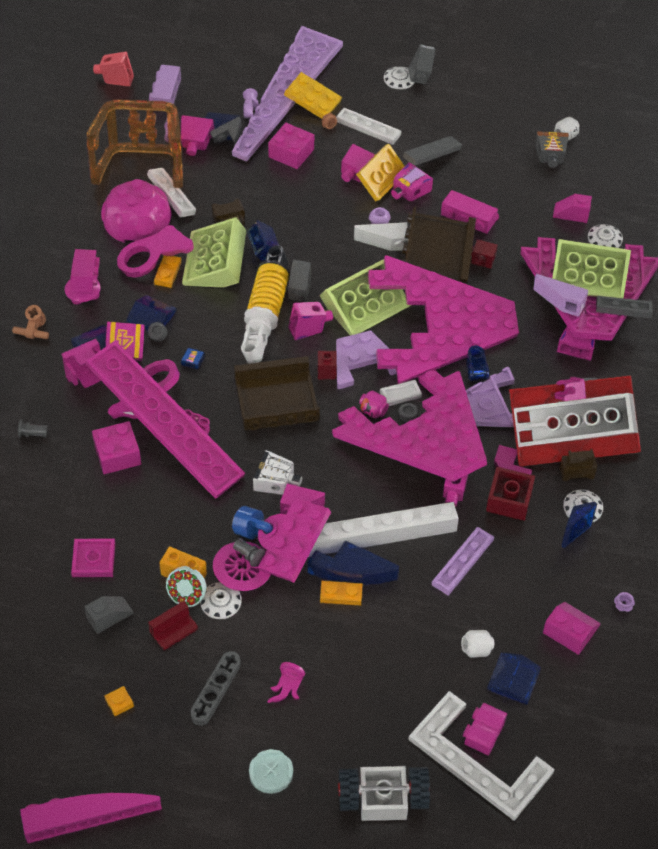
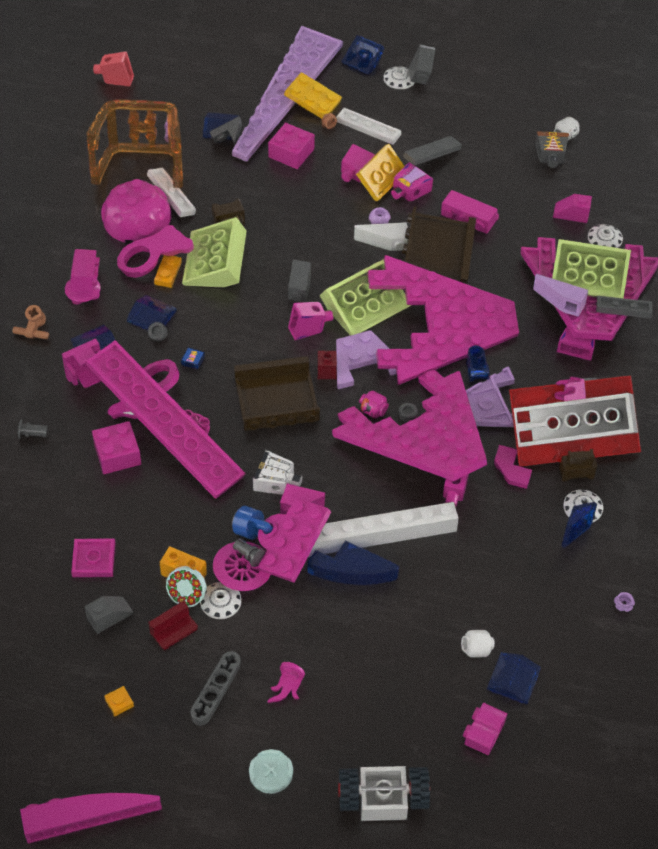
(128, 336): dark pink tile -> none
(166, 84): lavender brick -> none
(195, 133): dark pink torso -> none
(250, 102): lavender connector -> none
(261, 238): clear blue brick -> none
(265, 303): piece -> none
(341, 593): light orange plate -> none
(363, 55): none -> clear blue slope
(401, 392): white tile -> none
(462, 561): lavender tile -> none
(484, 254): dark red brick -> none
(507, 799): white plate -> none
(510, 493): dark red brick -> none
(570, 627): dark pink slope -> none

